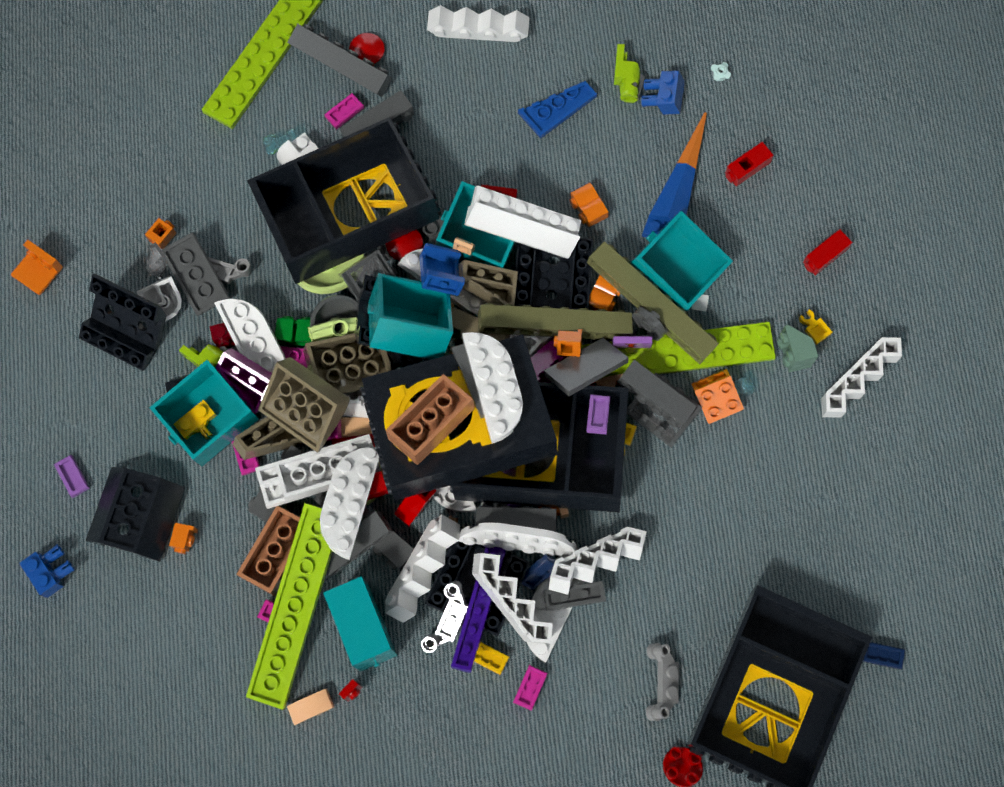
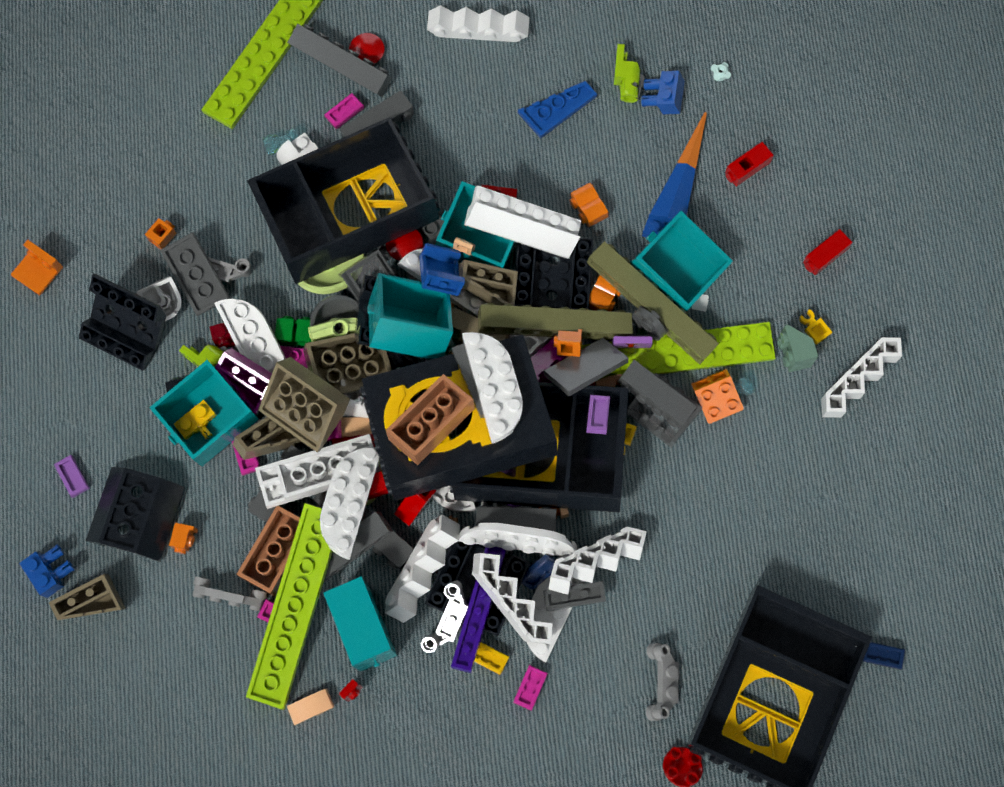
(88, 599): none -> dark tan wedge
(156, 261): clear slope -> none
(202, 588): none -> light grey plate

